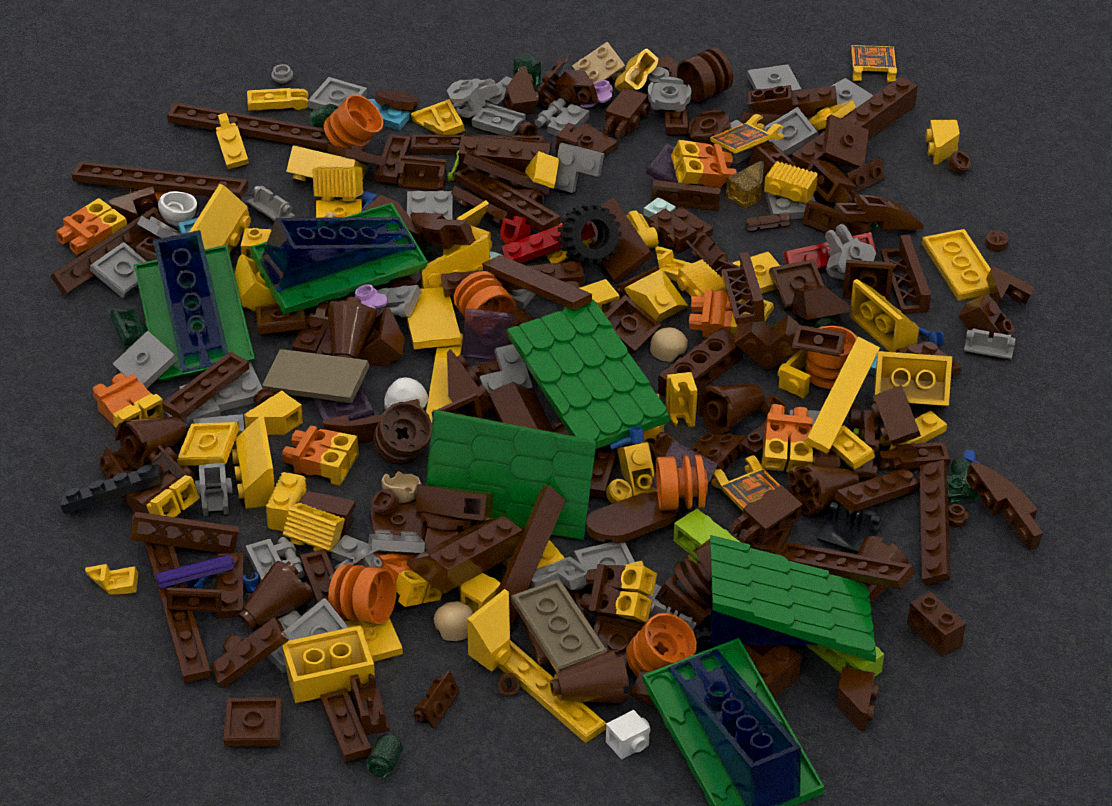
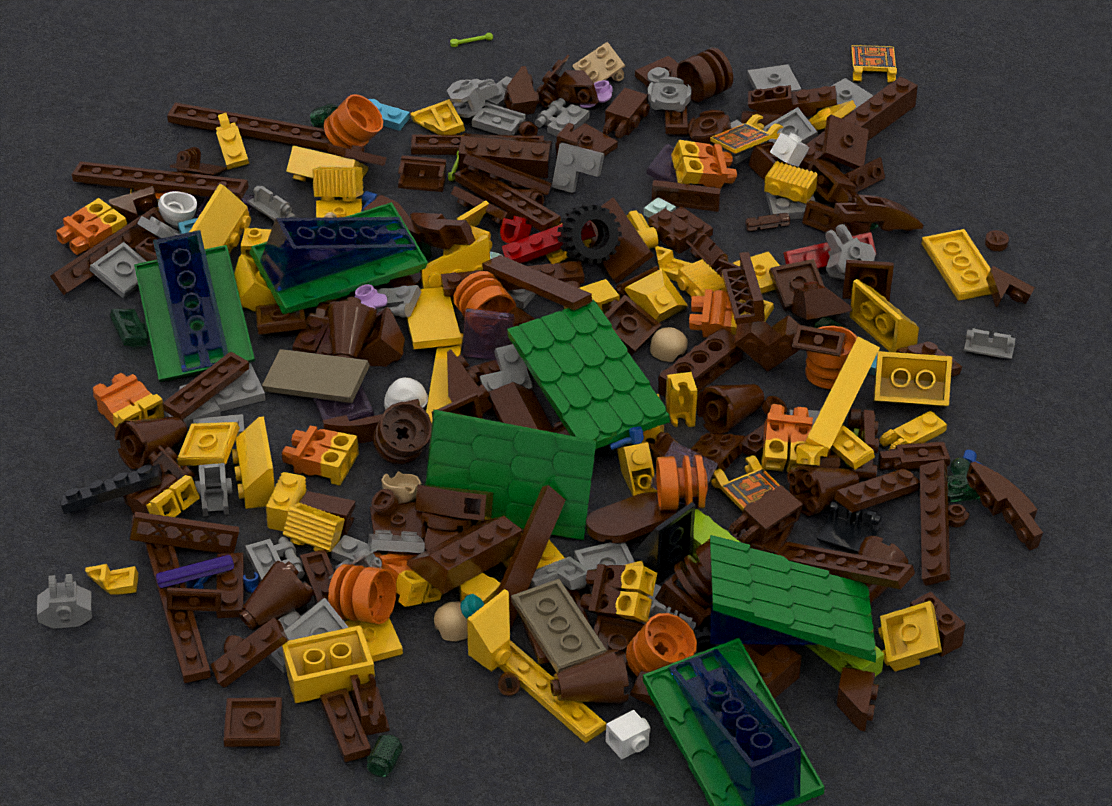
(64, 602): none -> light grey hinge
(112, 463): reddish brown hinge -> none
(146, 359): light grey plate -> none
(190, 161): none -> reddish brown hinge
(263, 393): reddish brown plate -> none
(277, 99): yellow hinge -> none
(279, 412): yellow slope -> none
(282, 73): light grey plate -> none
(334, 92): light grey plate -> none
(394, 149): reddish brown plate -> none
(396, 99): reddish brown tile -> none
(430, 202): light grey plate -> none
(438, 700): reddish brown hinge -> none
(454, 42): none -> lime hinge
(471, 605): none -> teal plate
(532, 64): clear green brick -> none
(543, 169): yellow slope -> none
(602, 470): reddish brown plate -> none
(618, 490): yellow tile -> none
(637, 71): yellow brick -> none
(668, 543): none -> black slope
(746, 185): clear yellow slope -> none
(790, 149): none -> white brick
(792, 378): yellow bracket -> none
(810, 454): none -> yellow slope
(895, 412): reddish brown brick -> none
(909, 635): none -> yellow plate
(913, 277): reddish brown fence -> none
(935, 337): blue hand -> none
(942, 139): yellow slope -> none
(959, 162): reddish brown tile -> none
(986, 316): reddish brown slope -> none

